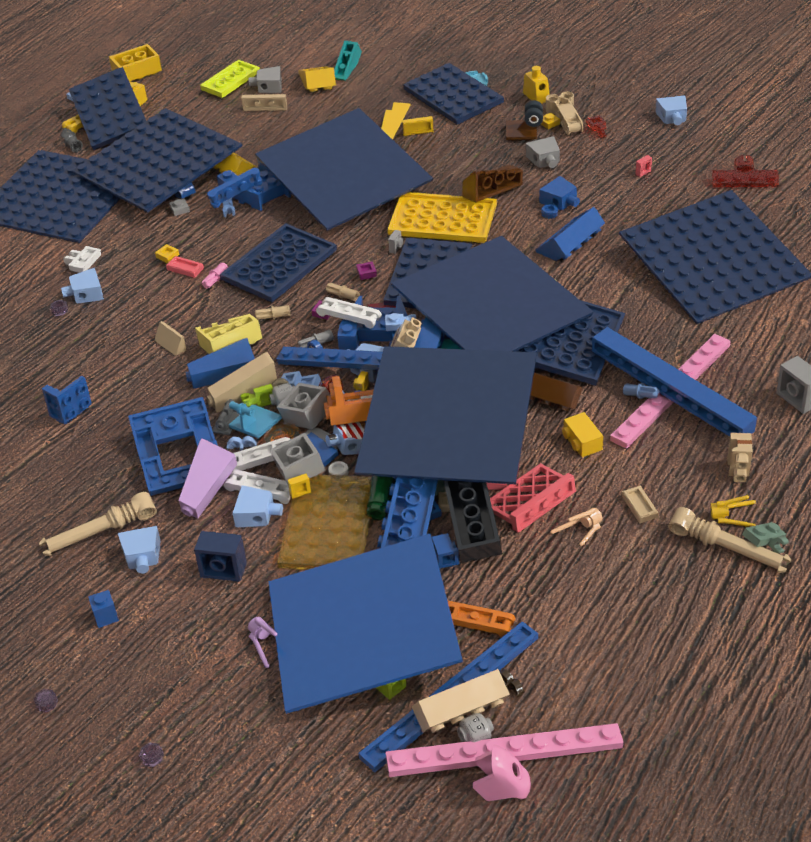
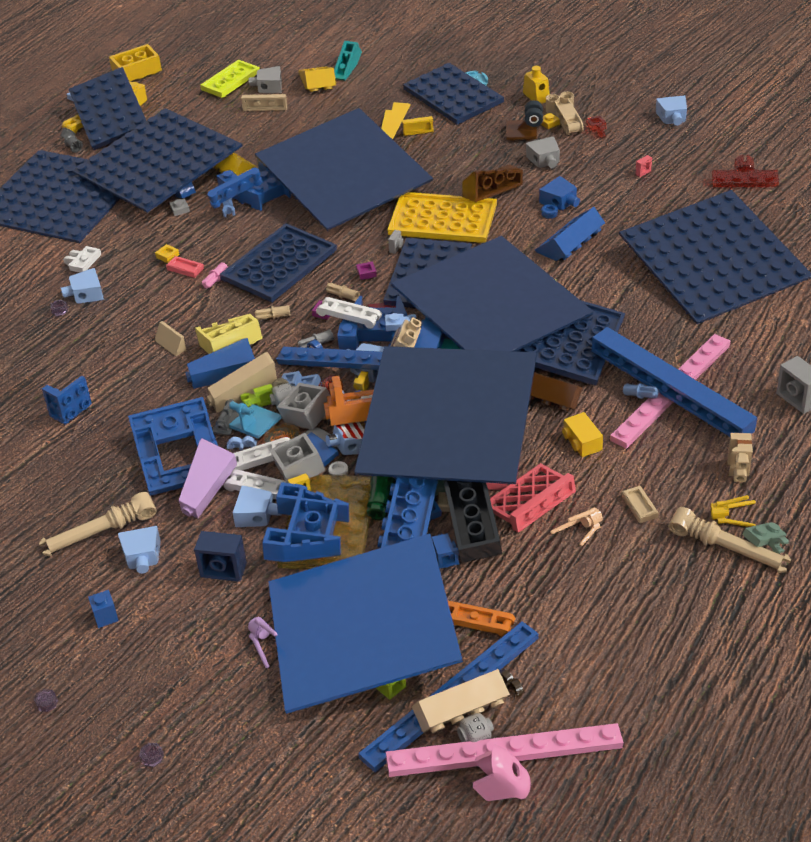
(309, 528): none -> blue wedge

